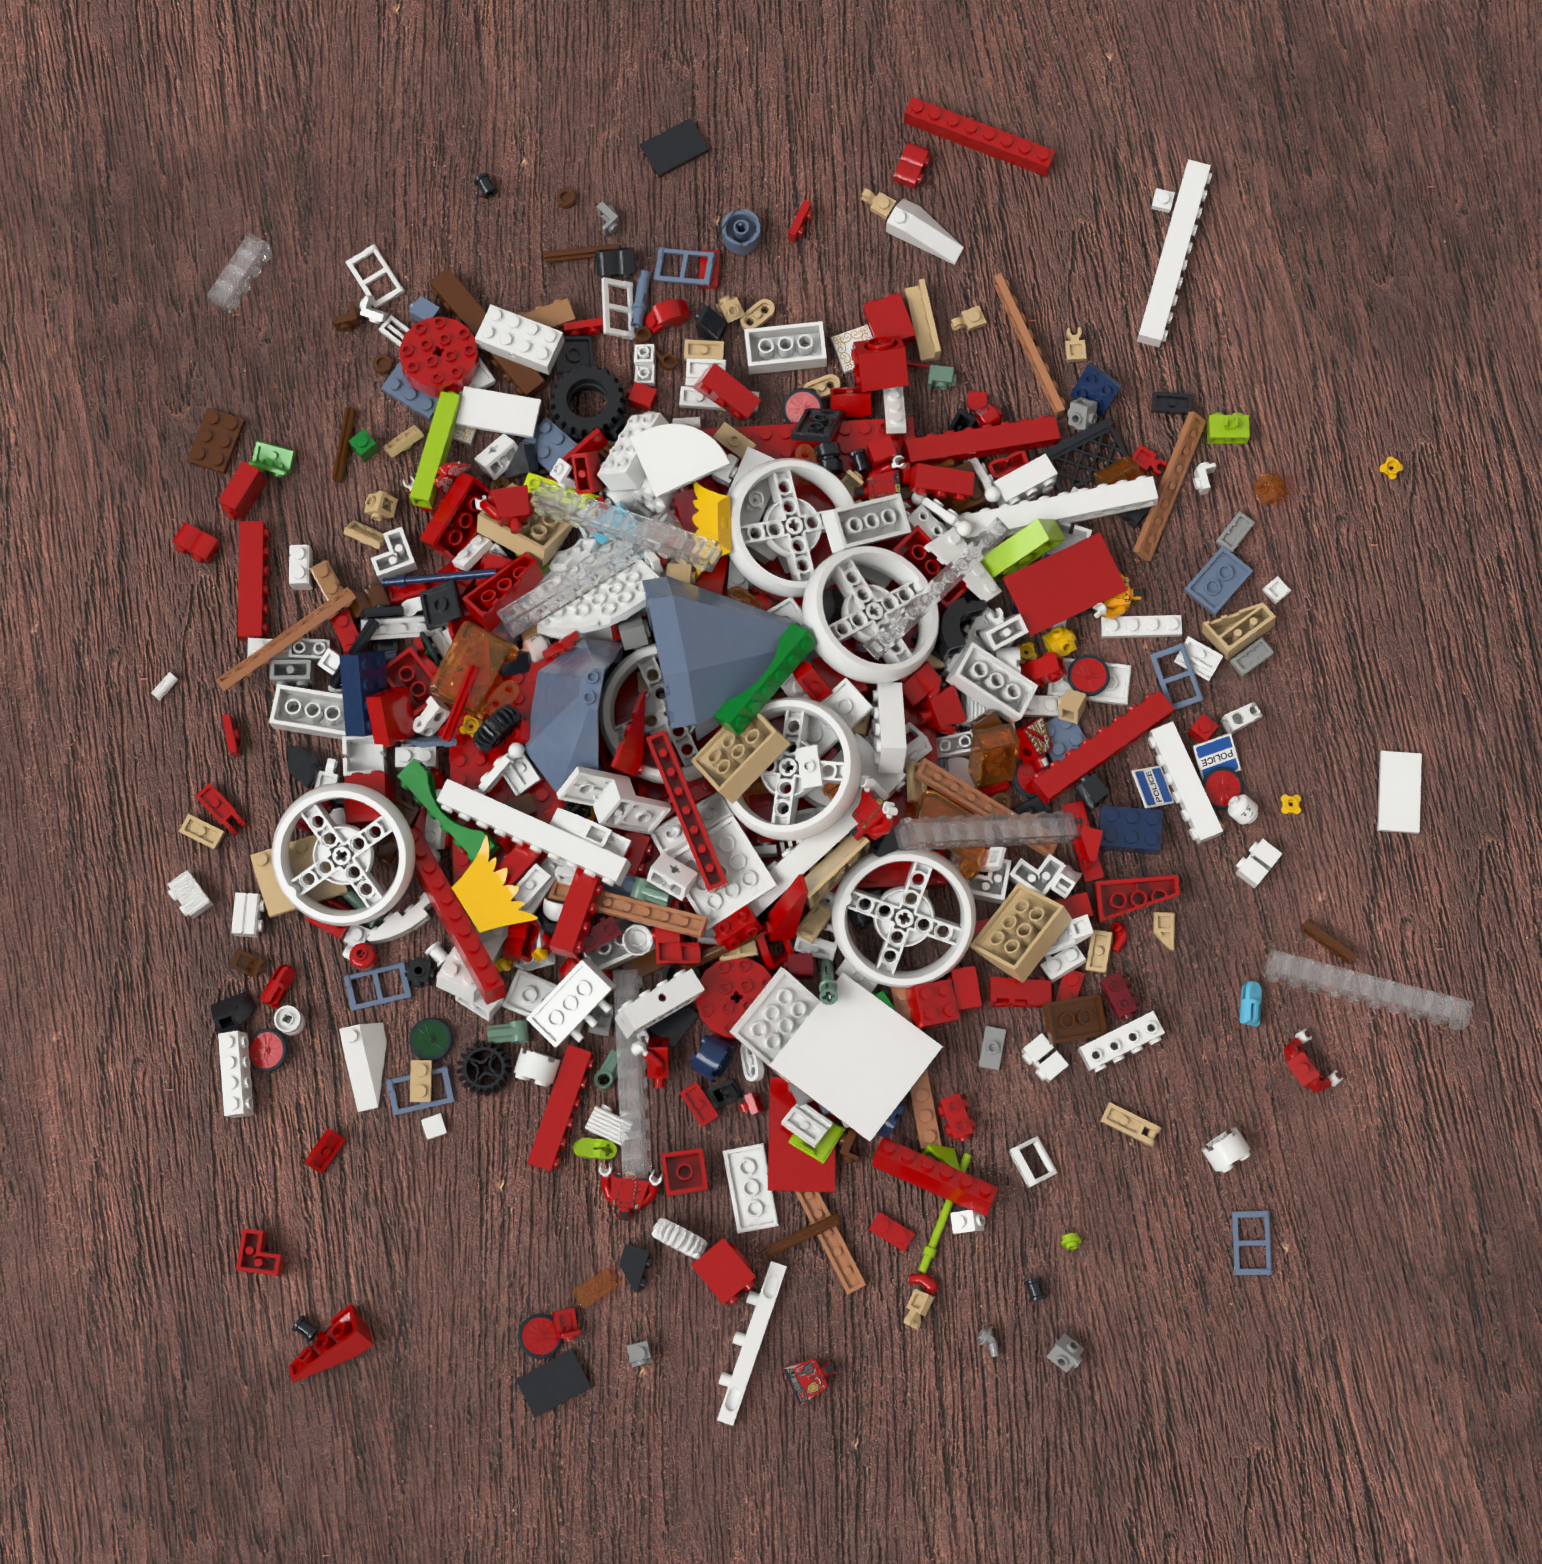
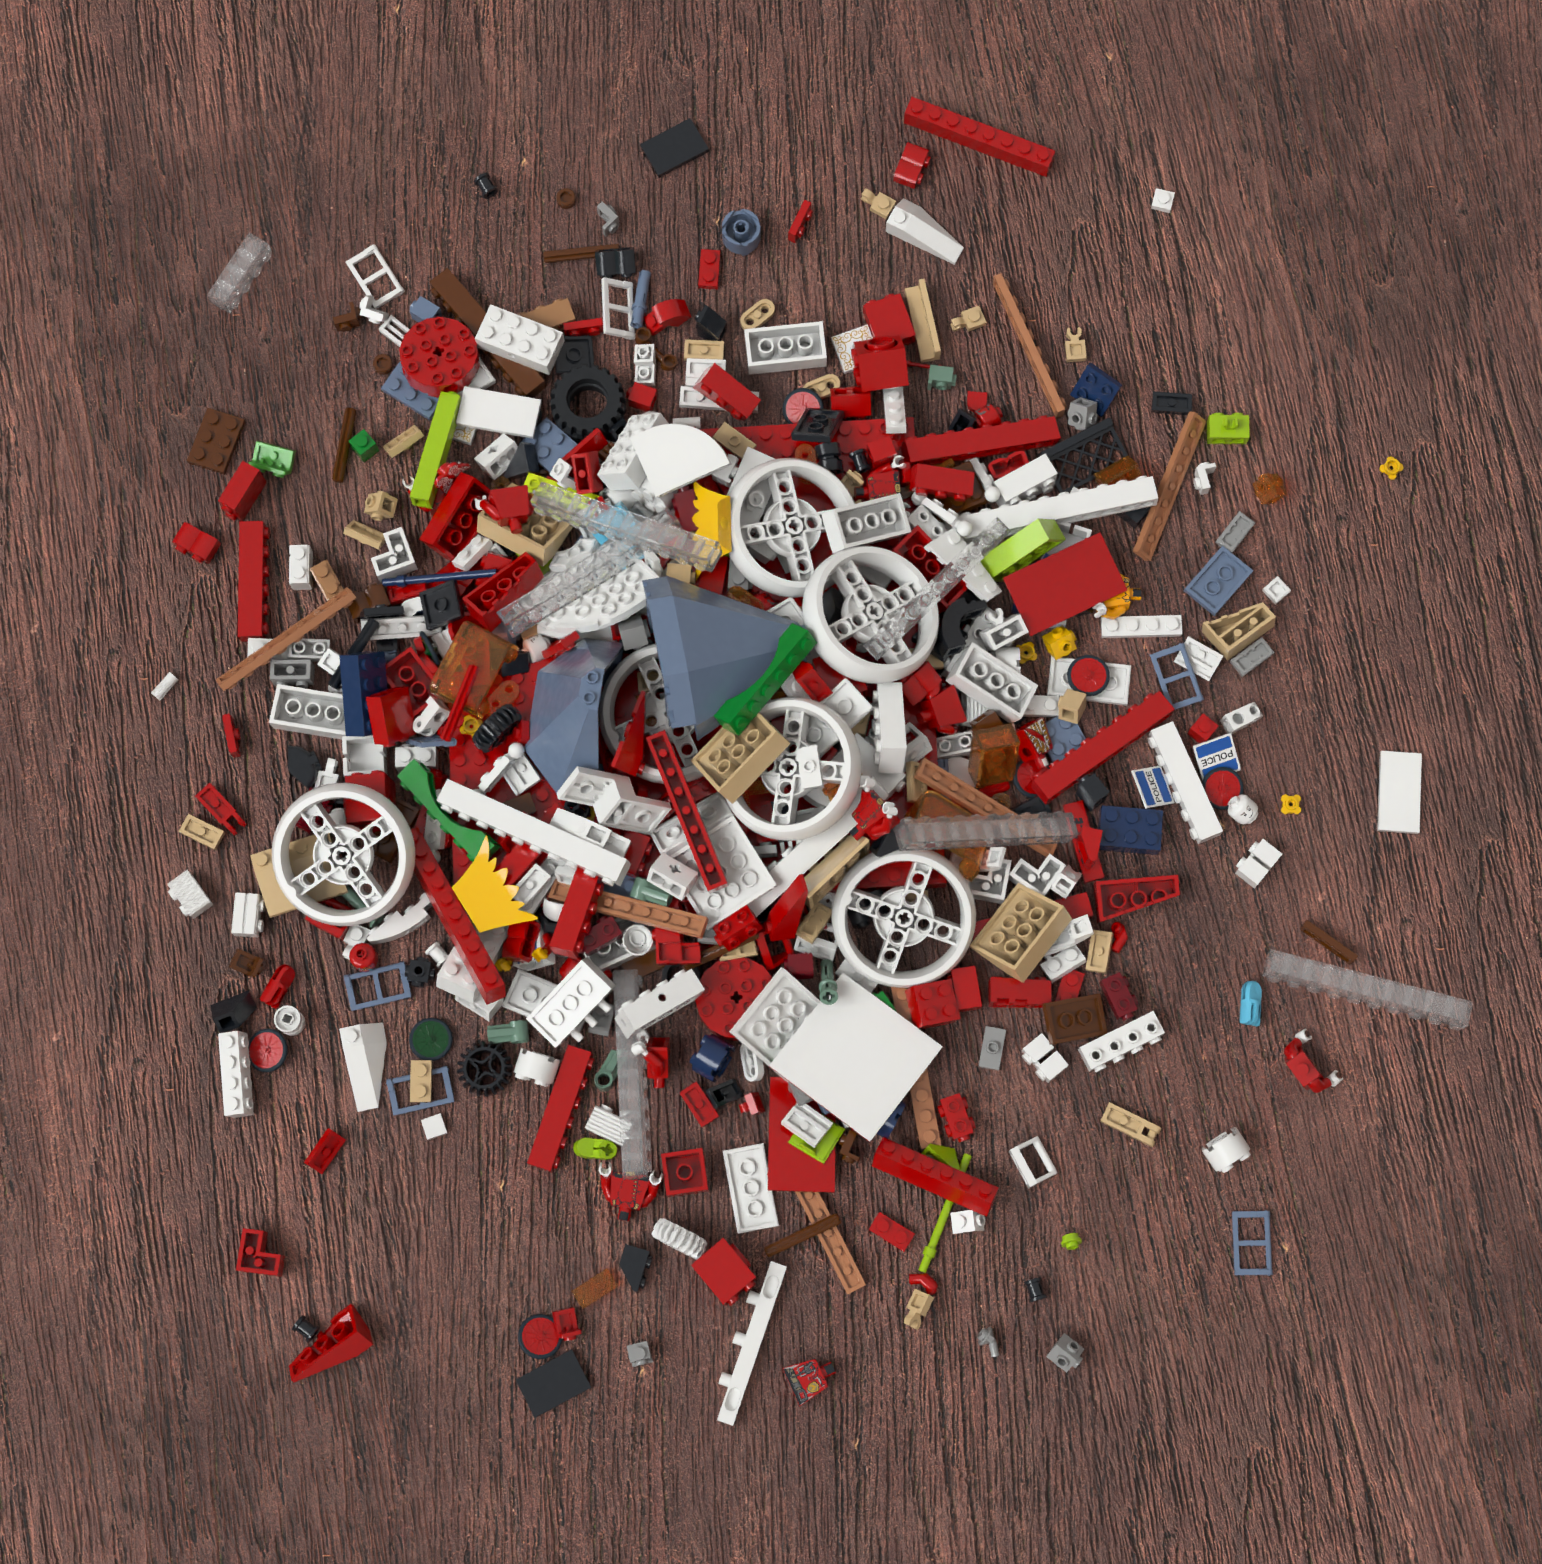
(345, 629): red brick -> none
(675, 1025): black plate -> none
(686, 254): sand blue window -> none
(730, 308): tan bracket -> none
(1044, 669): red brick -> none
(1146, 459): red plate -> none
(1164, 928): tan tile -> none
(1173, 253): white brick -> none

